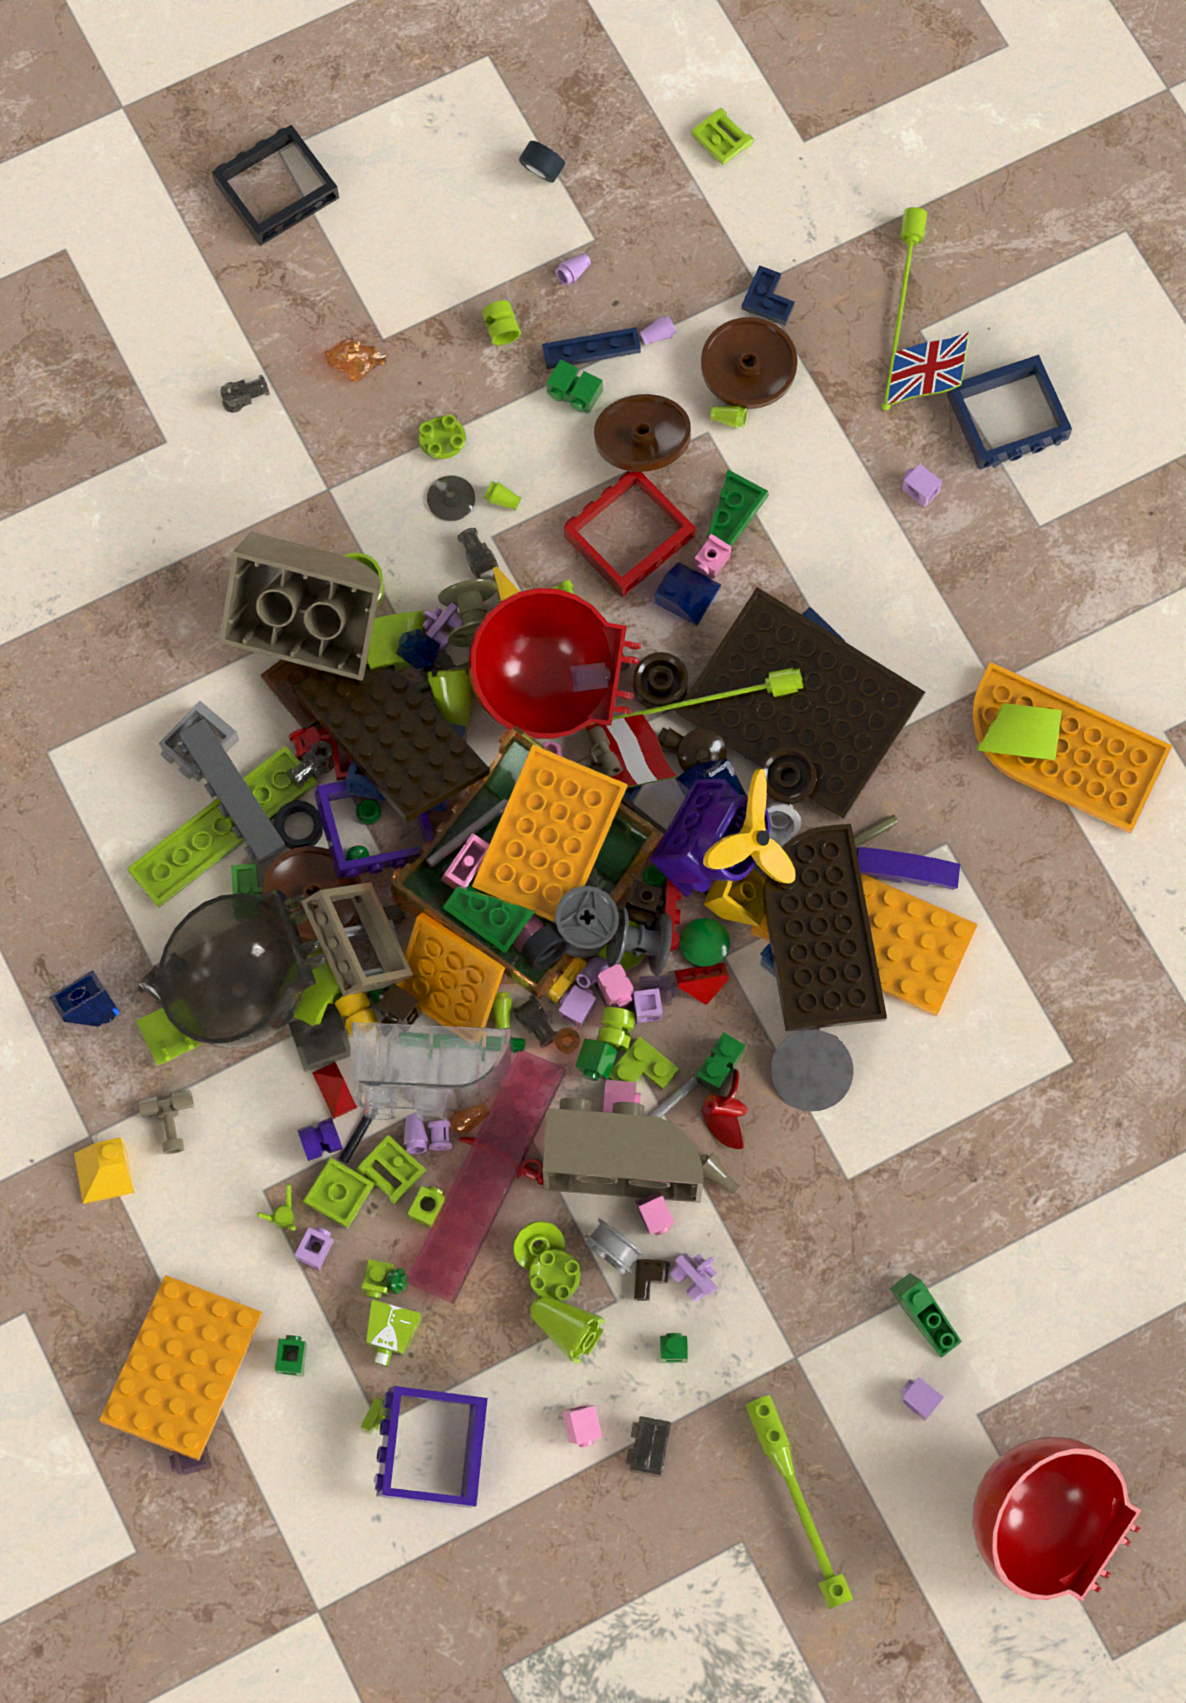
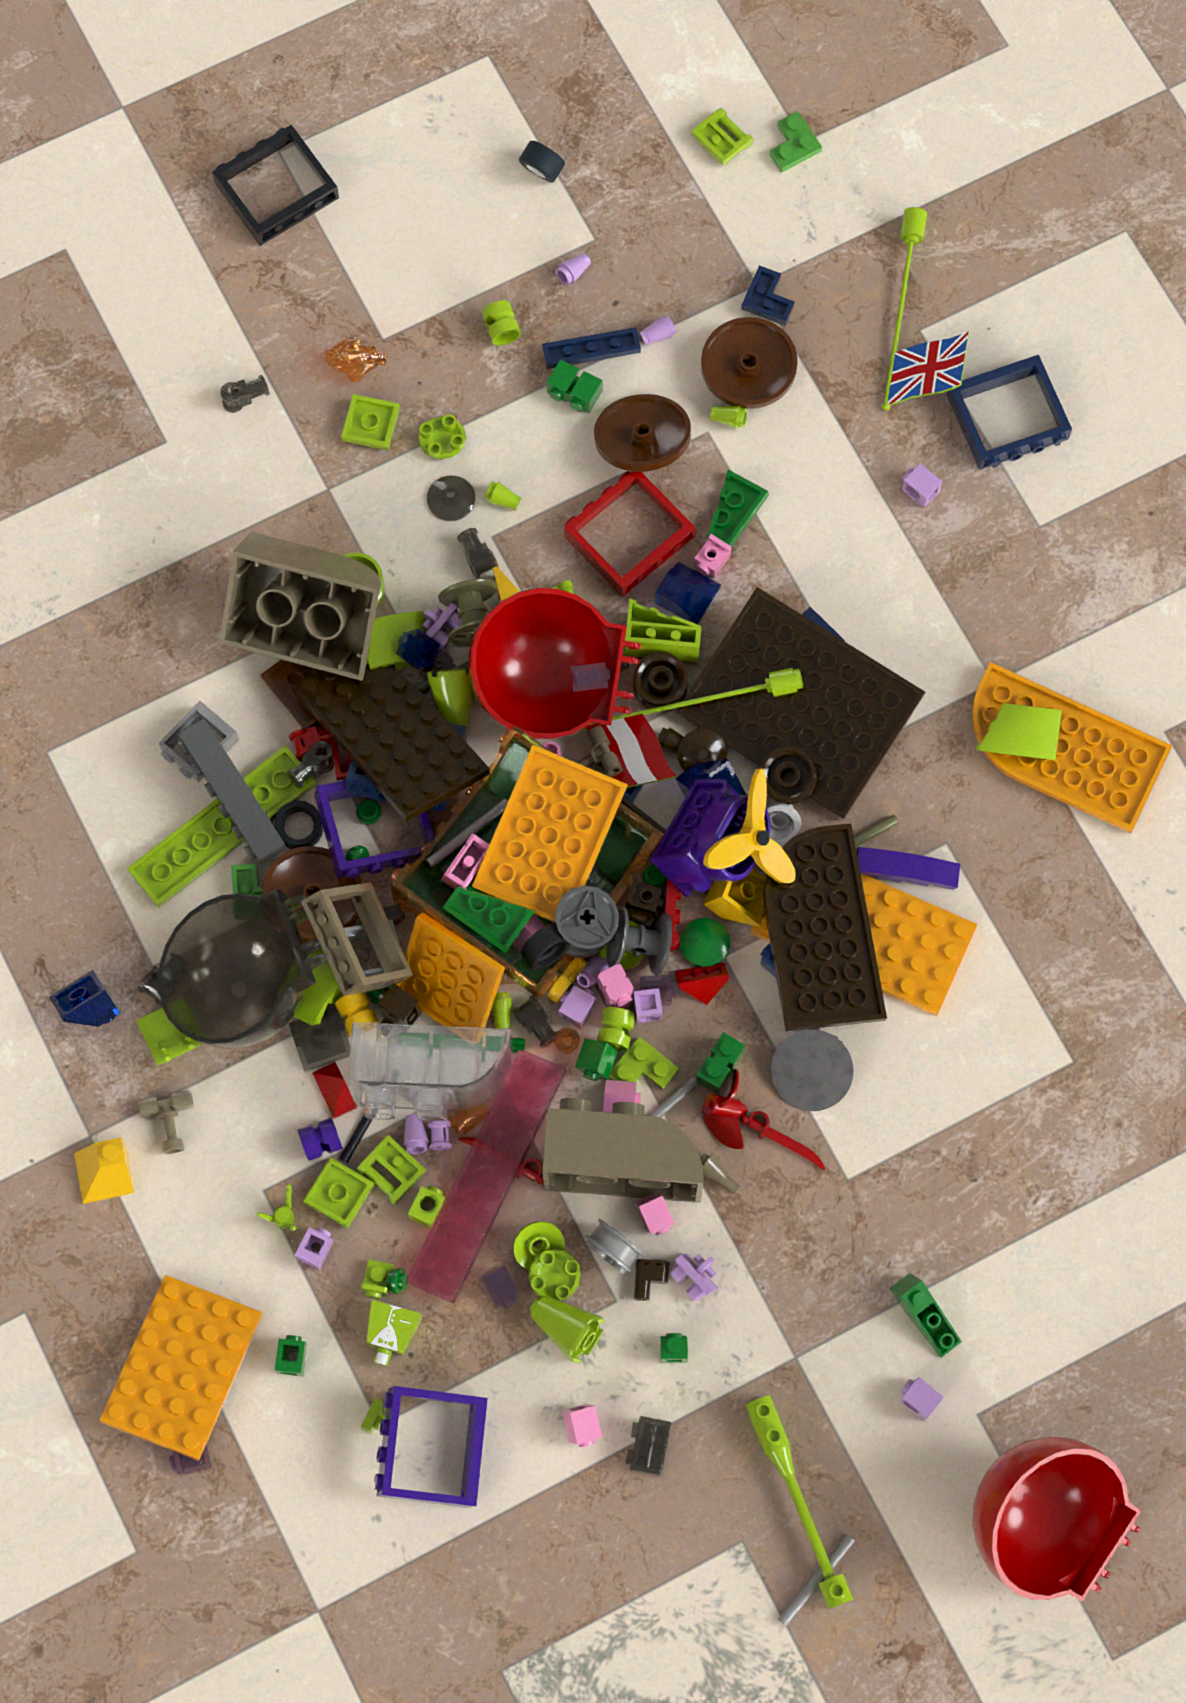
(370, 422): none -> lime plate
(501, 1287): none -> clear purple brick
(661, 633): none -> lime wedge
(780, 1138): none -> red sword
(799, 145): none -> bright green plate
(812, 1585): none -> light grey bar

